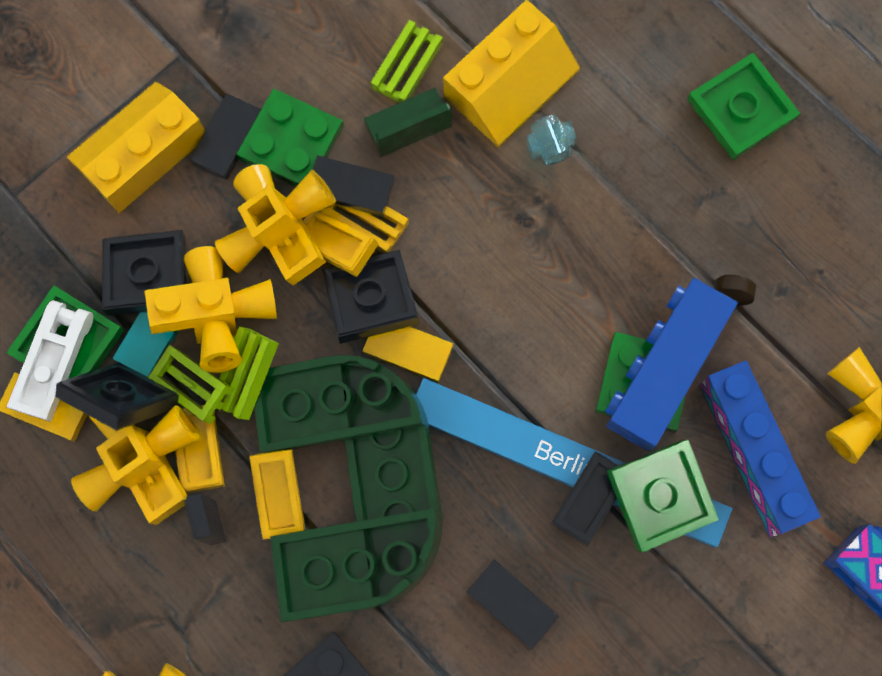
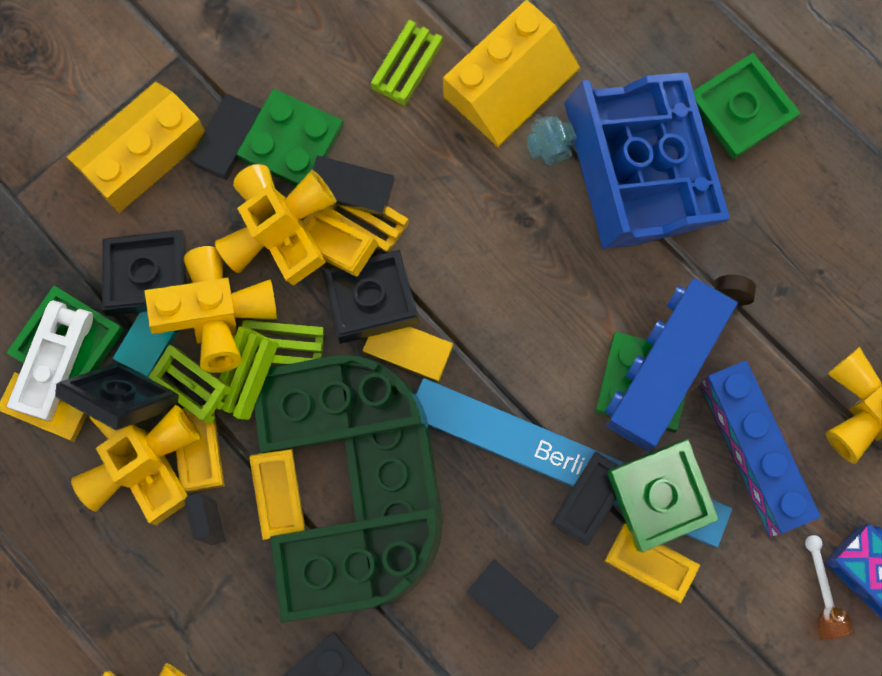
(290, 330): none -> lime tile
(408, 122): dark green panel -> none
(645, 159): none -> blue piece
(657, 568): none -> yellow tile
(832, 621): none -> hinge

